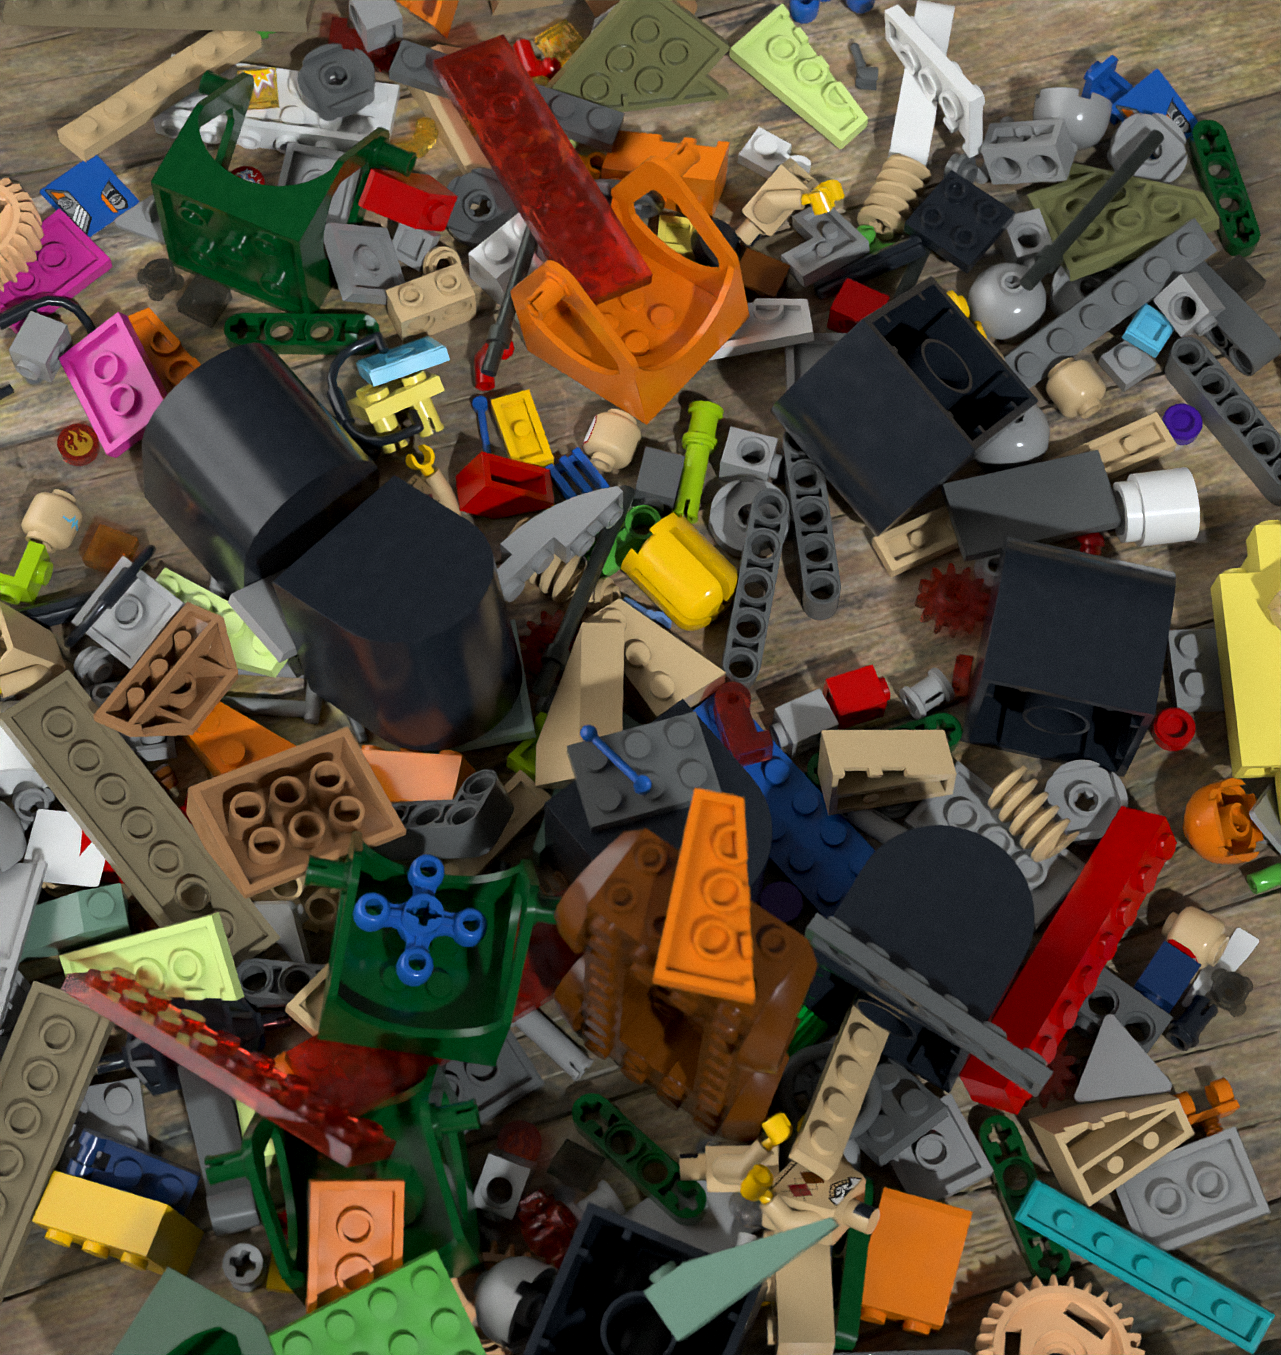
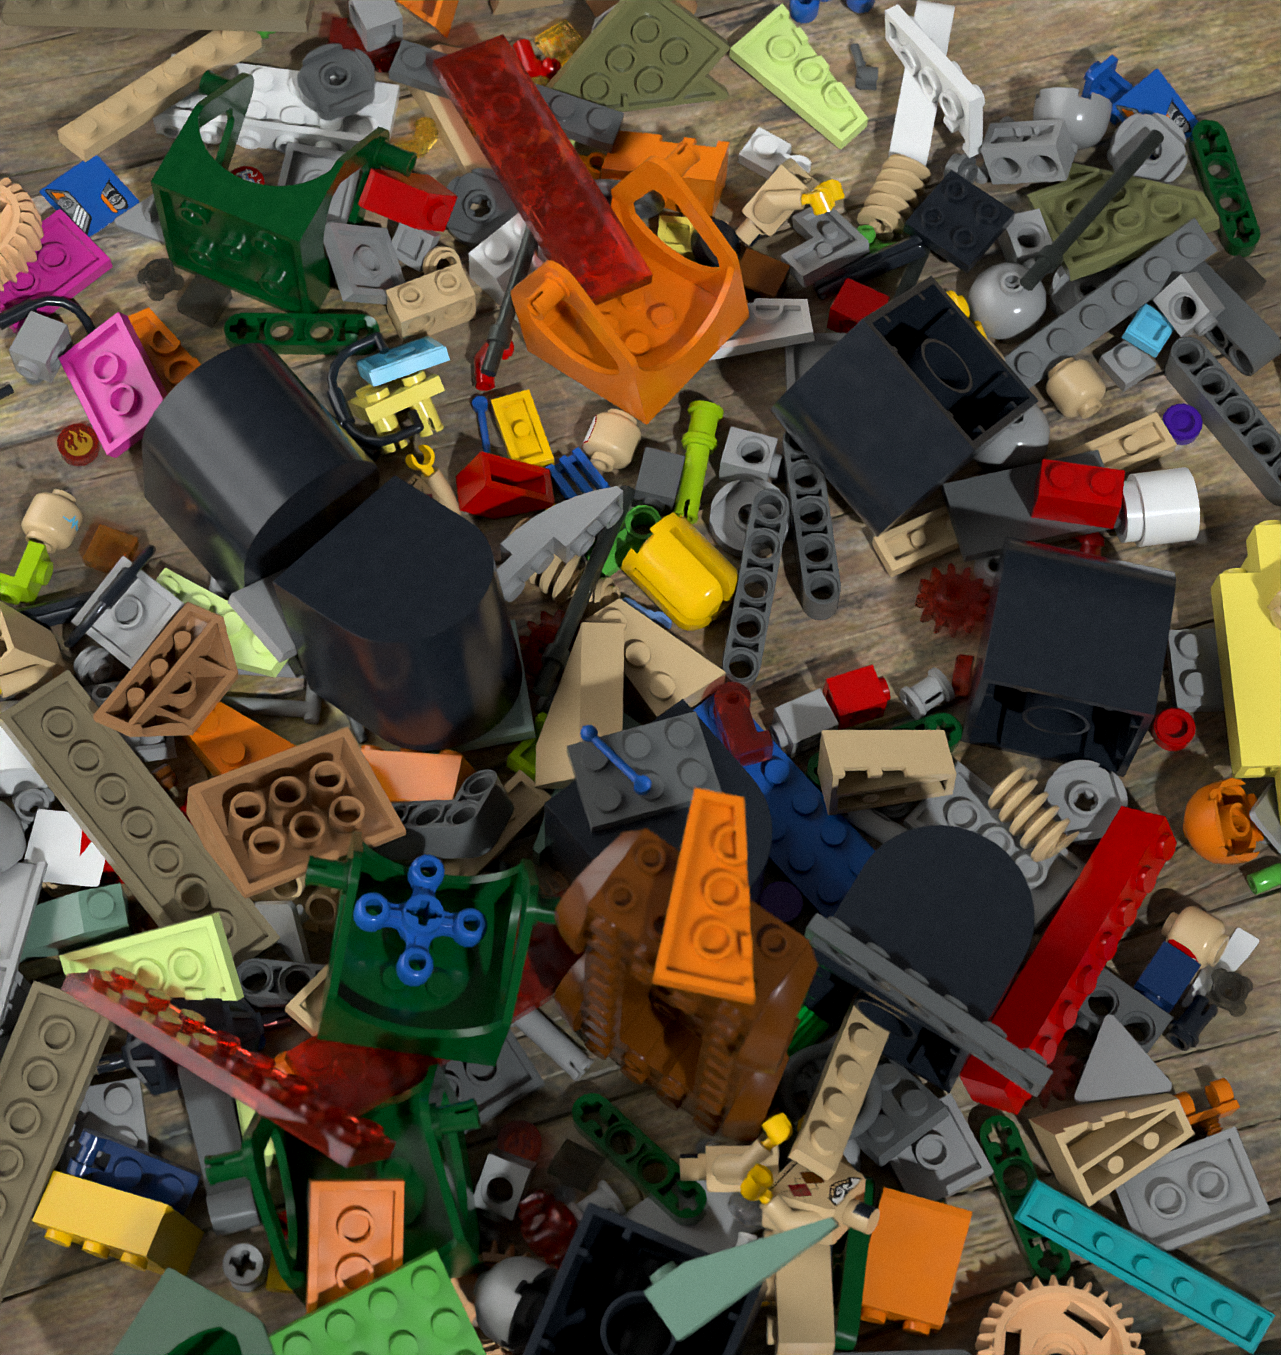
(265, 89): tile -> none
(1078, 493): none -> red brick

